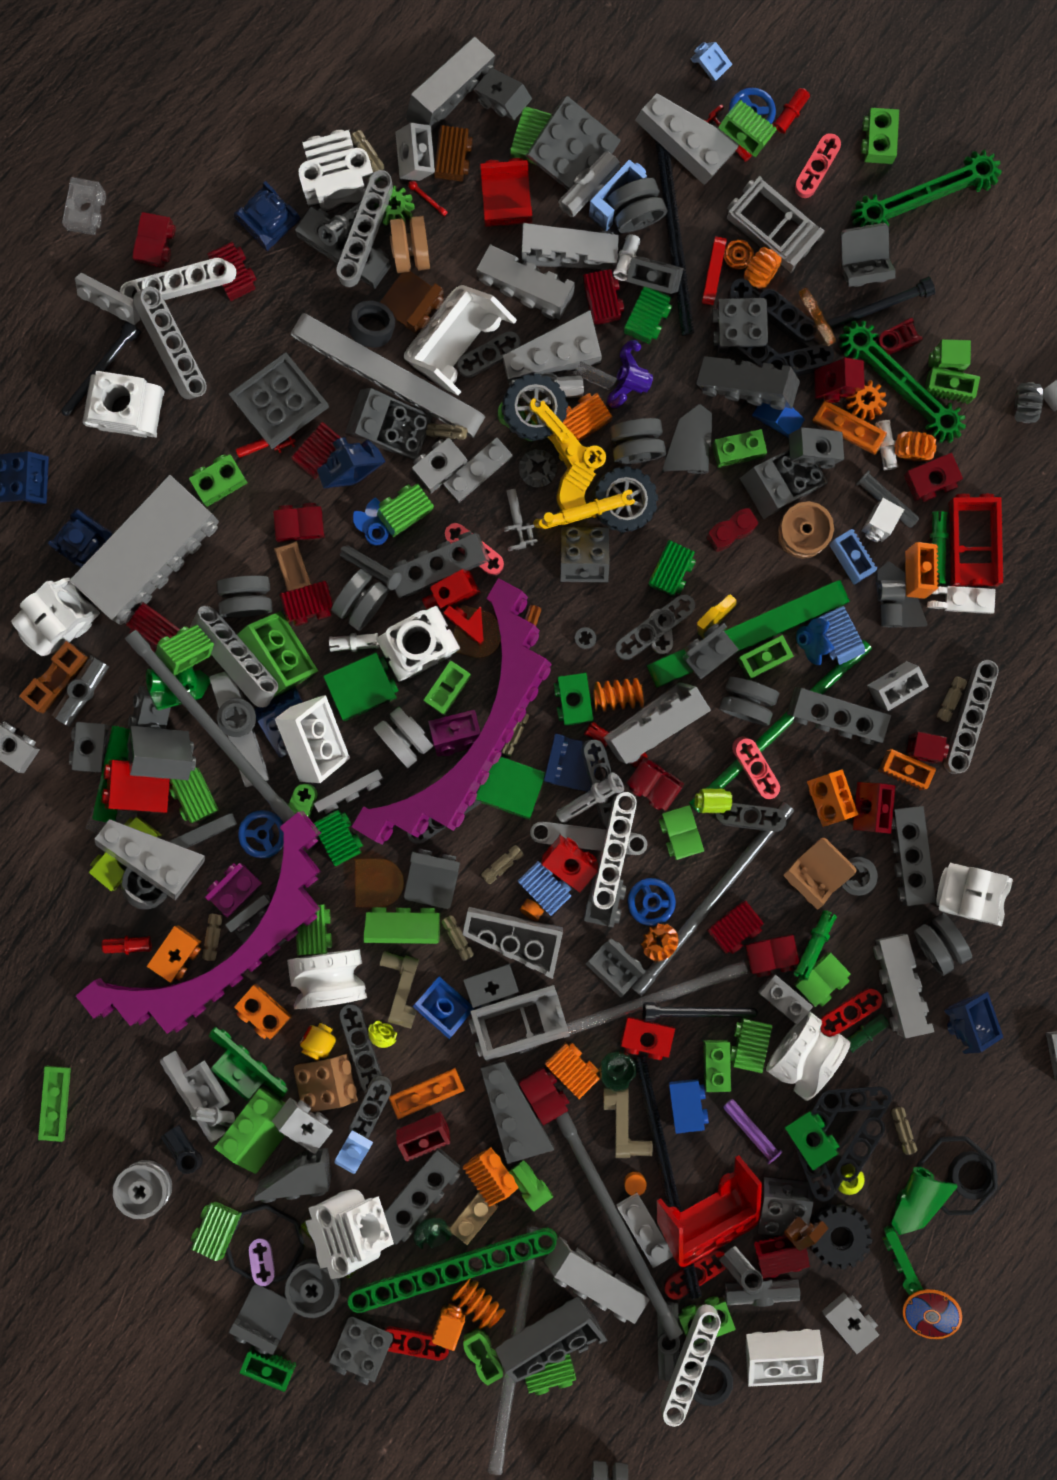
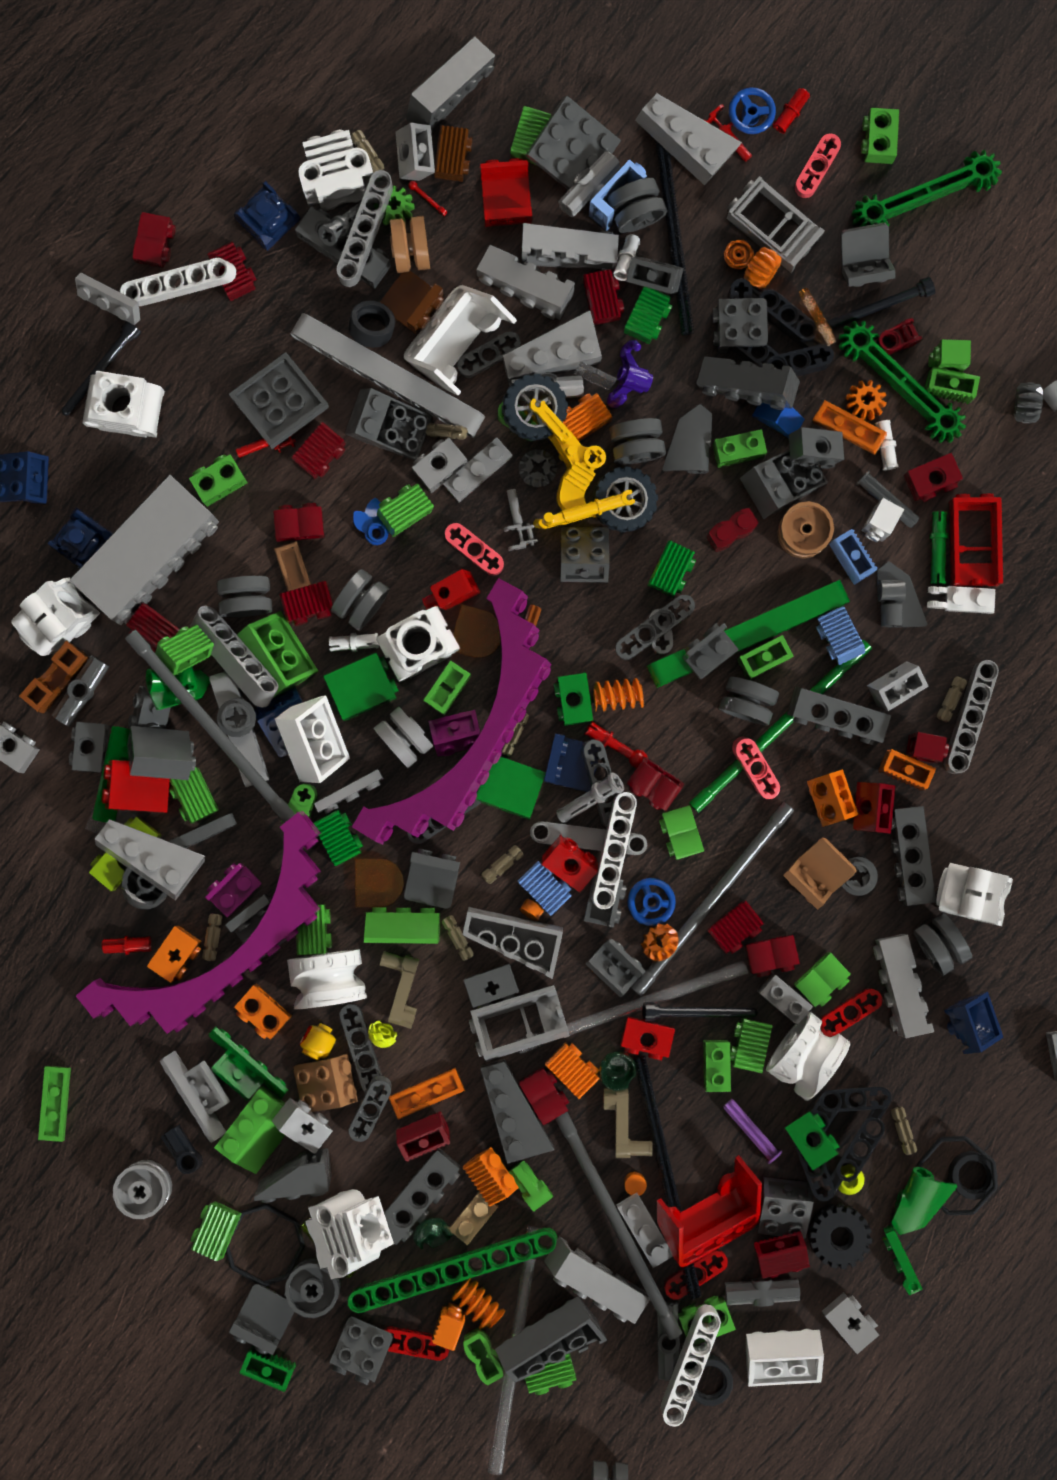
(82, 192): clear brick -> none
(159, 336): light grey beam -> none
(213, 1116): light grey axle -> none
(243, 833): blue piece -> none
(267, 1260): lavender beam -> none
(349, 463): dark blue brick -> none
(353, 1152): light blue bracket -> none
(390, 578): dark grey axle -> none
(443, 1007): blue slope -> none
(472, 627): red slope -> none
(474, 556): dark grey brick -> none
(502, 94): dark grey brick -> none
(578, 635): dark grey bush -> none
(657, 722): light grey wedge -> none
(687, 1106): blue brick -> none
(711, 59): light blue bracket -> none
(713, 800): lime brick -> none
(714, 270): red beam -> none
(716, 614): yellow tile -> none
(732, 820): dark grey beam -> none
(741, 1269): dark grey piece -> none
(747, 128): bright green brick -> none
(804, 1234): reddish brown bracket -> none
(813, 640): blue plate -> none
(819, 937): green pin -> none
(839, 379): dark red brick -> none
(867, 1032): dark green axle -> none
(915, 446): orange gear -> none
(921, 570): orange brick -> none
(932, 1314): shield -> none

